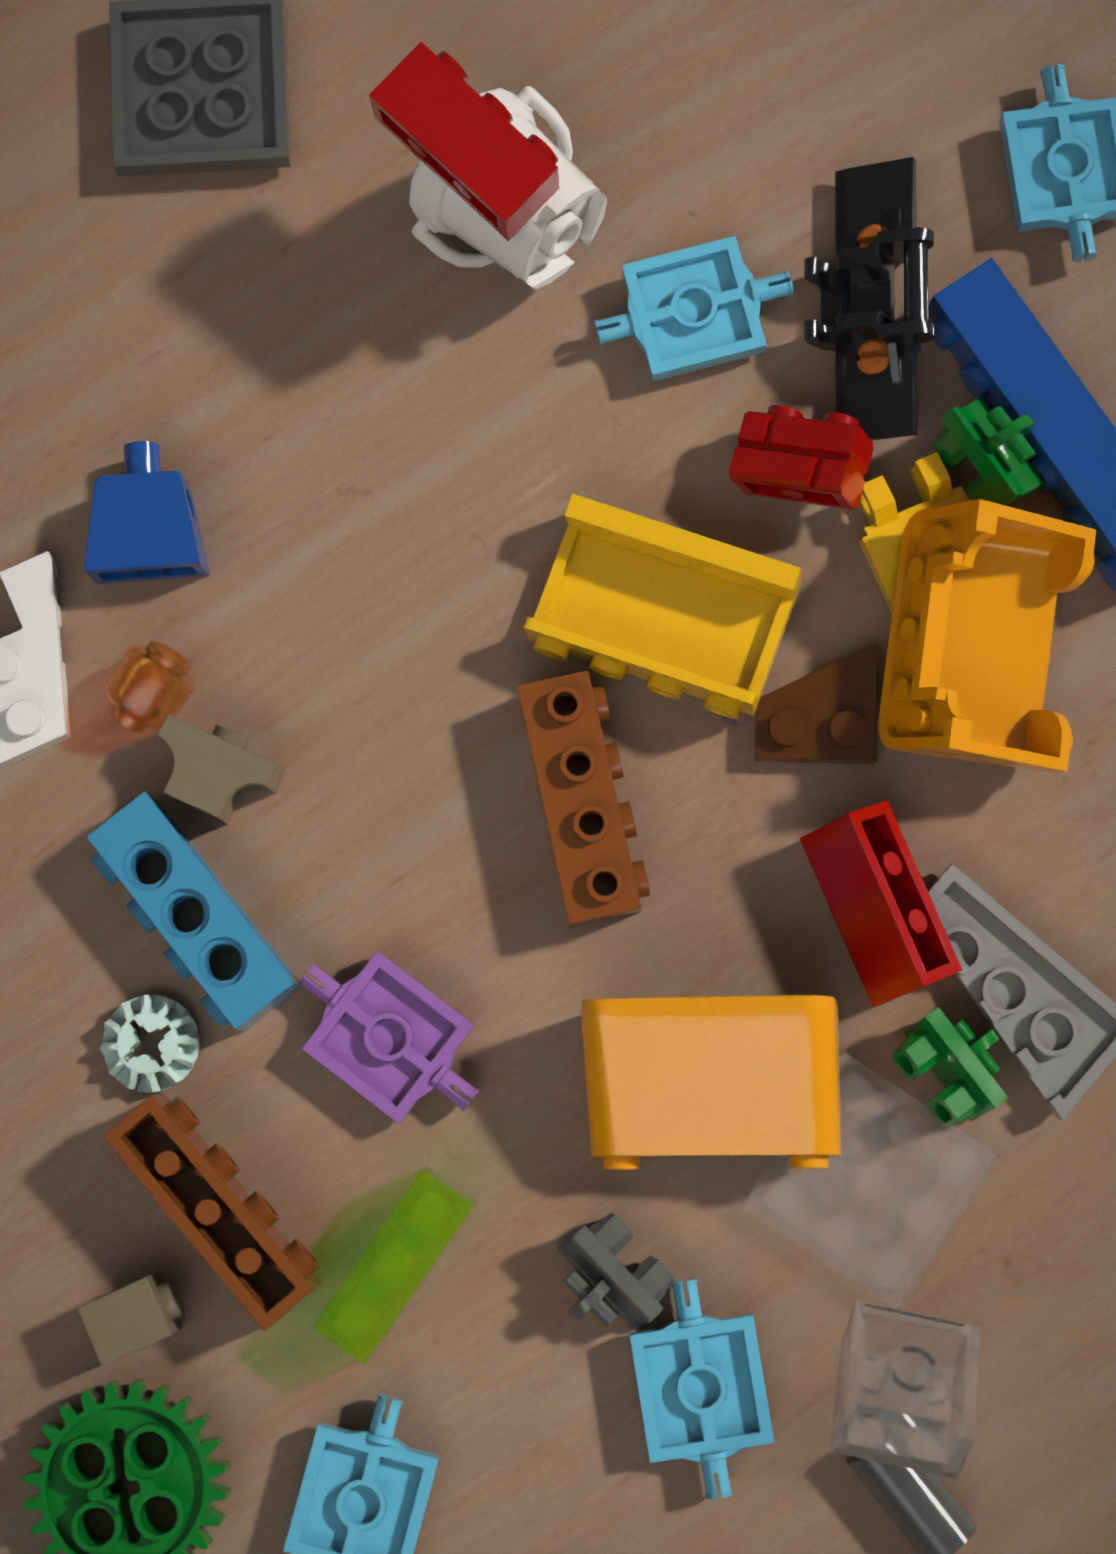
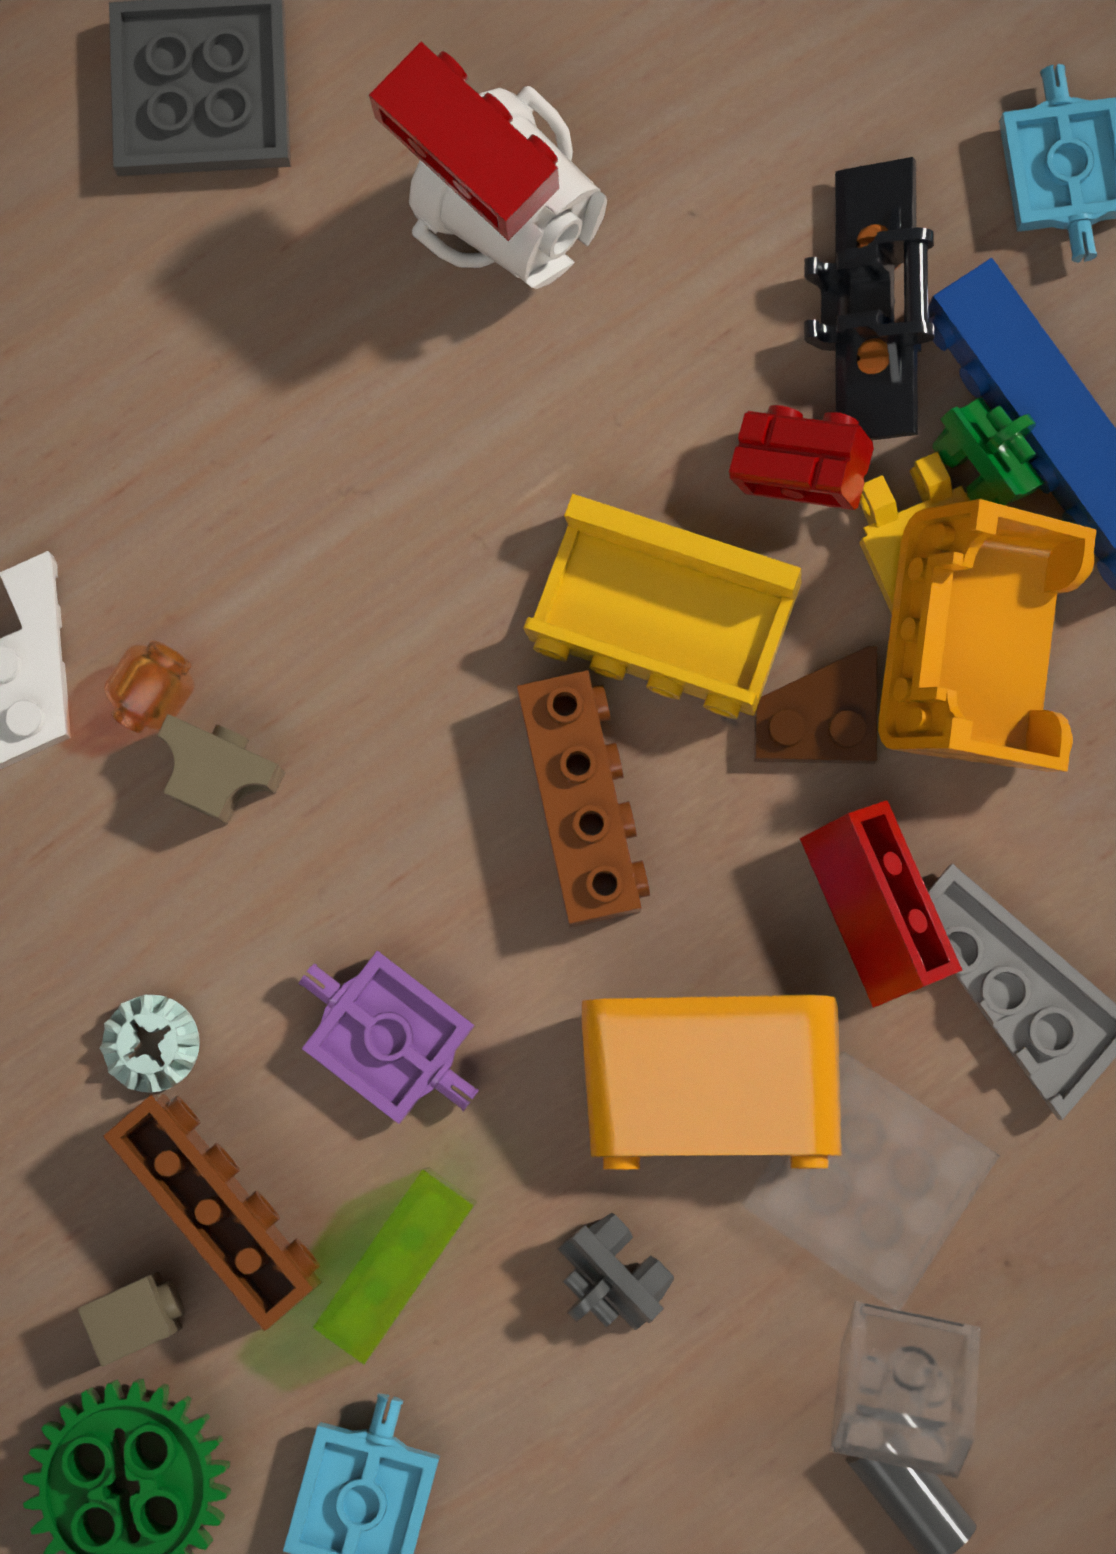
(143, 523): blue torso -> none
(148, 829): dark azure brick -> none
(693, 308): medium azure plate -> none
(701, 1388): medium azure plate -> none
(957, 1061): green hips -> none

